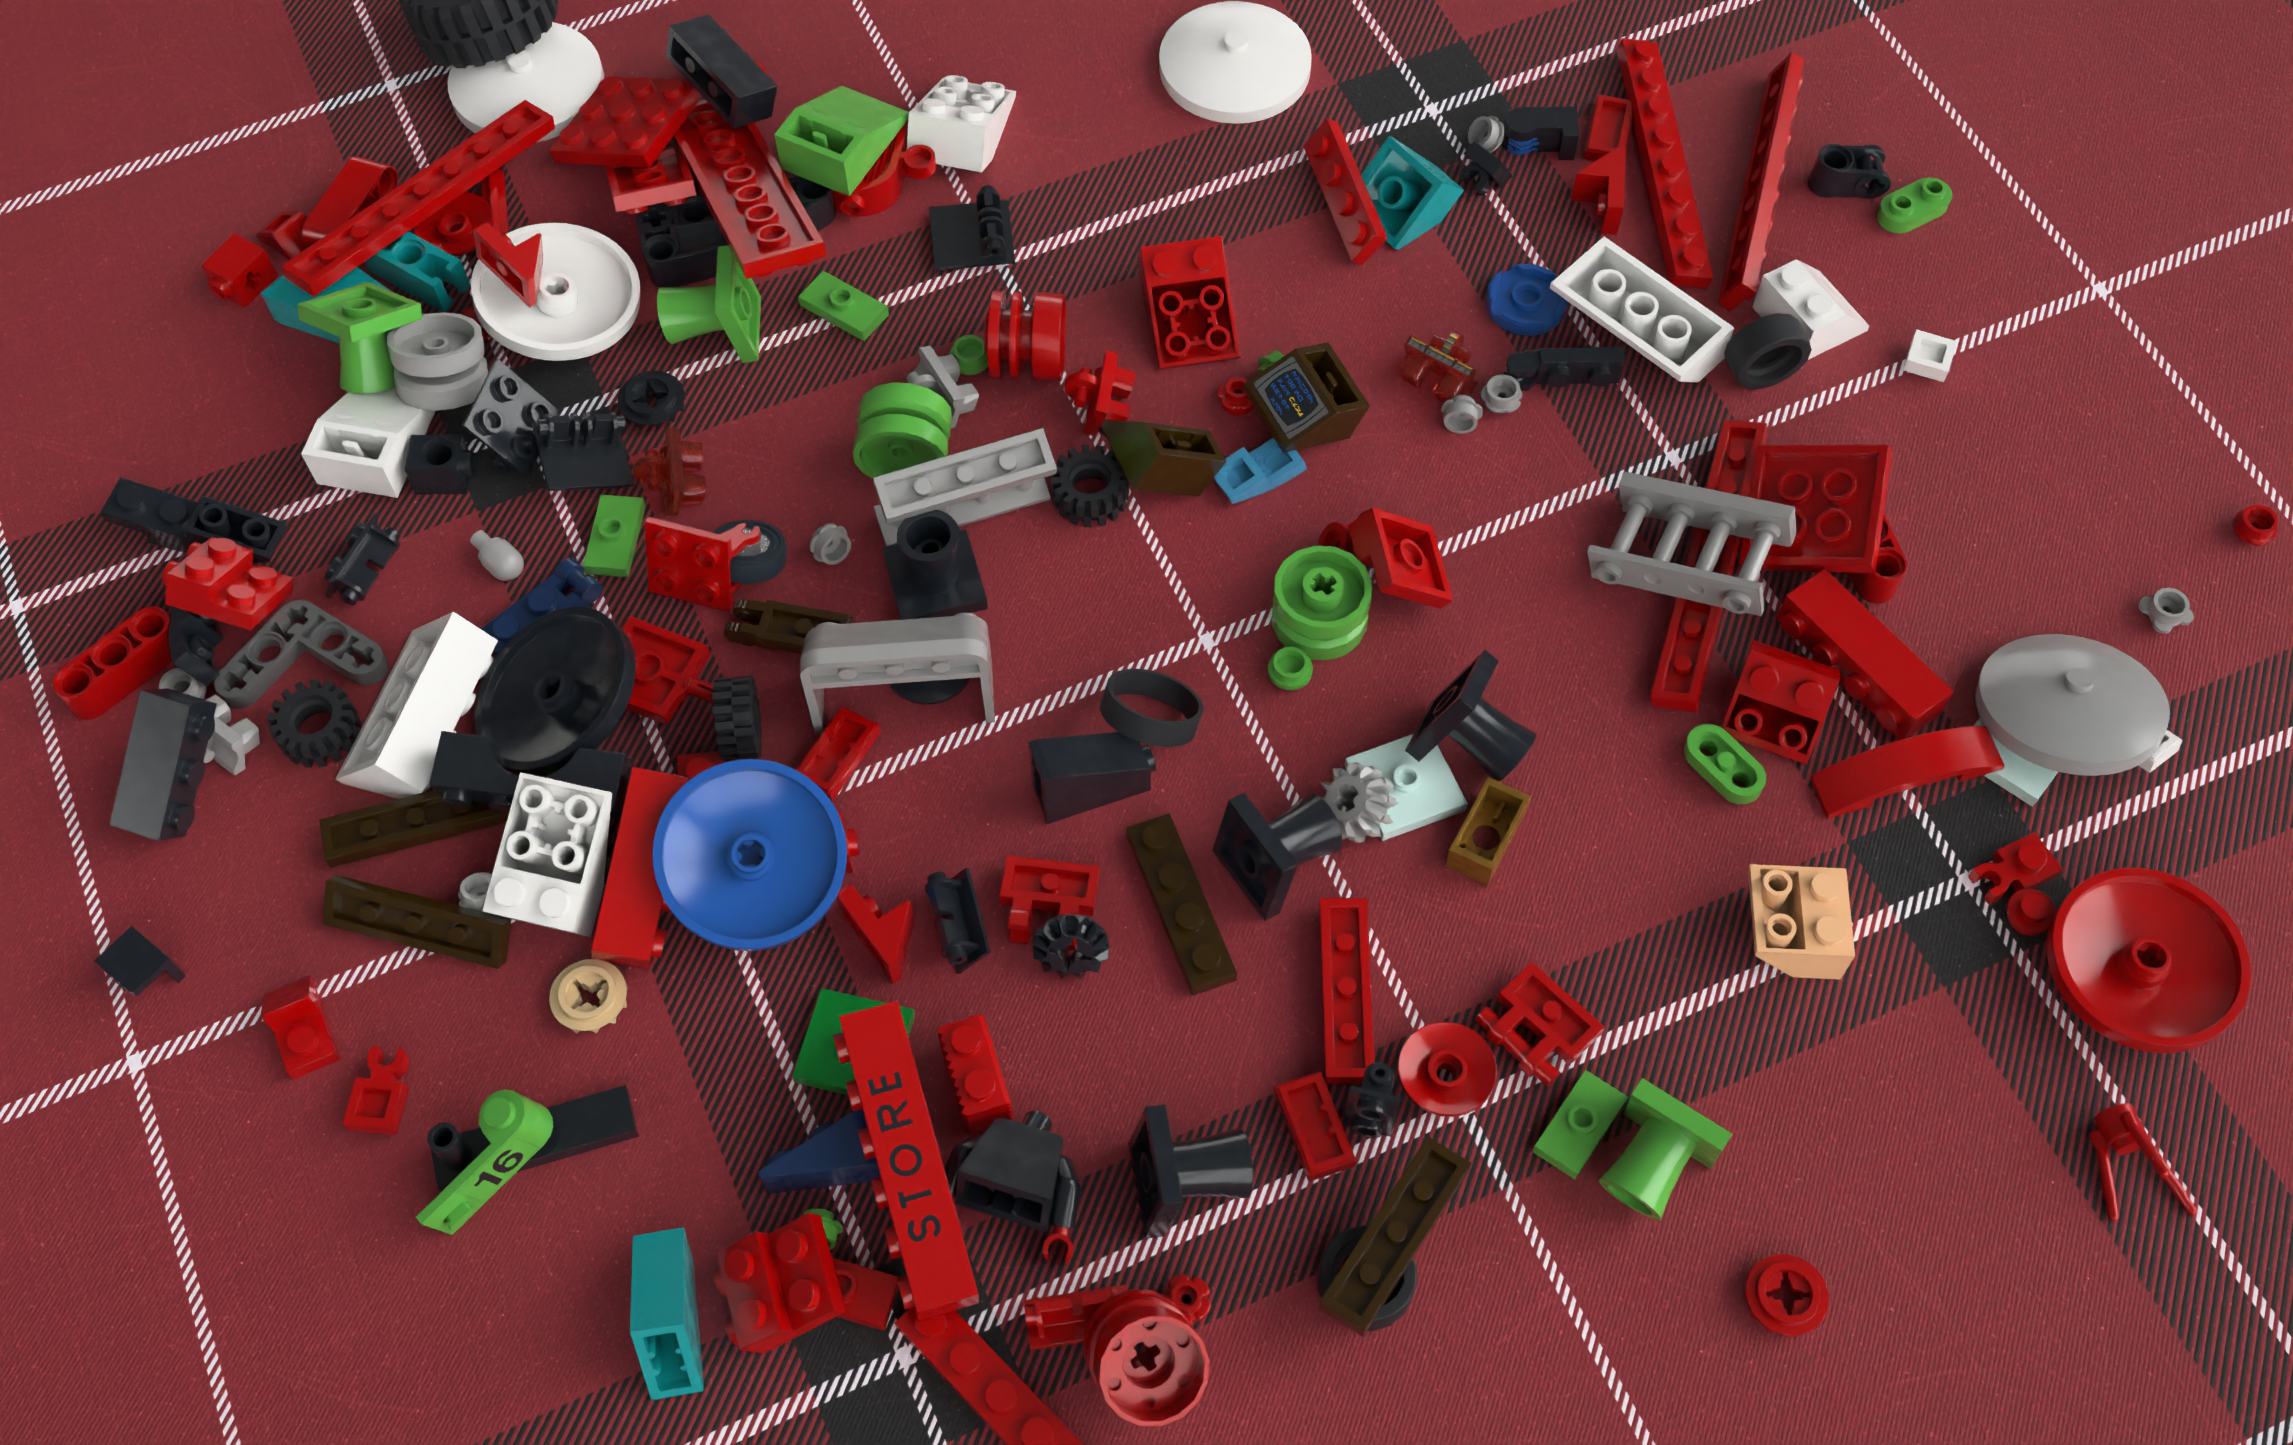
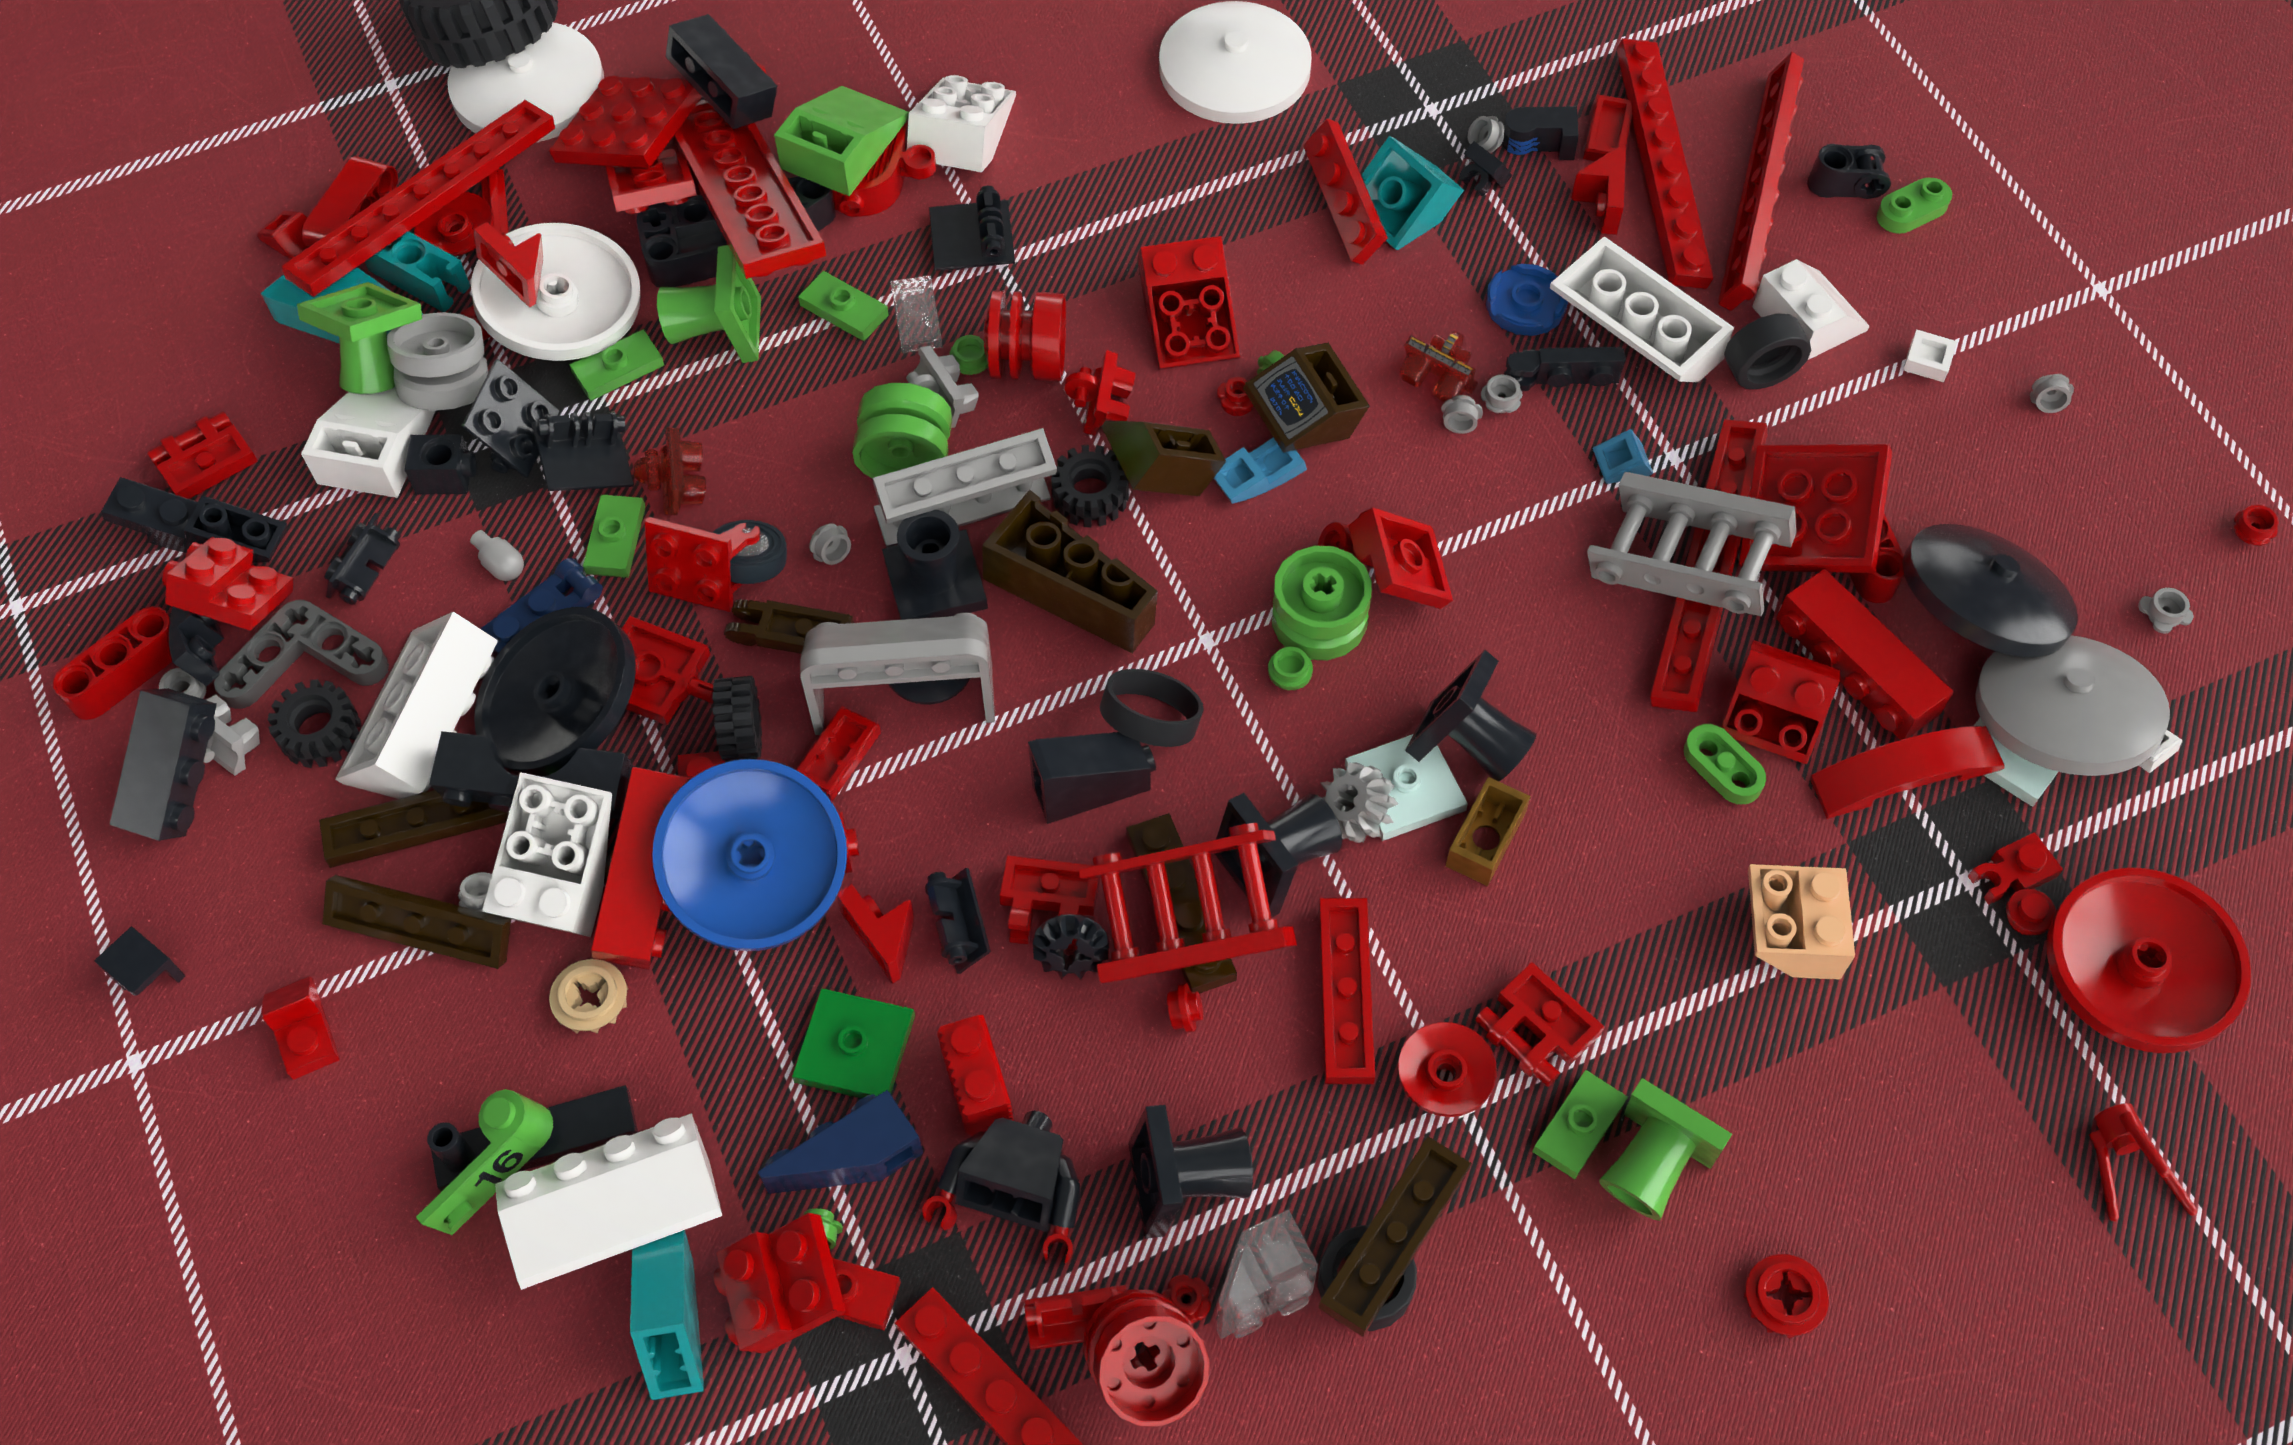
(202, 456): none -> red plate
(239, 270): red brick -> none
(378, 1101): red plate -> none
(606, 1200): none -> white slope
(617, 365): none -> bright green plate
(635, 394): black gear -> none
(908, 1162): red brick -> none
(916, 313): none -> clear plate
(1067, 575): none -> dark brown wedge
(1184, 1008): none -> red plate
(1217, 940): none -> red fence
(1267, 1275): none -> clear slope
(1314, 1126): red plate -> none
(1372, 1108): black hinge -> none
(1622, 455): none -> dark azure slope
(1989, 590): none -> black dish
(2054, 400): none -> light grey plate

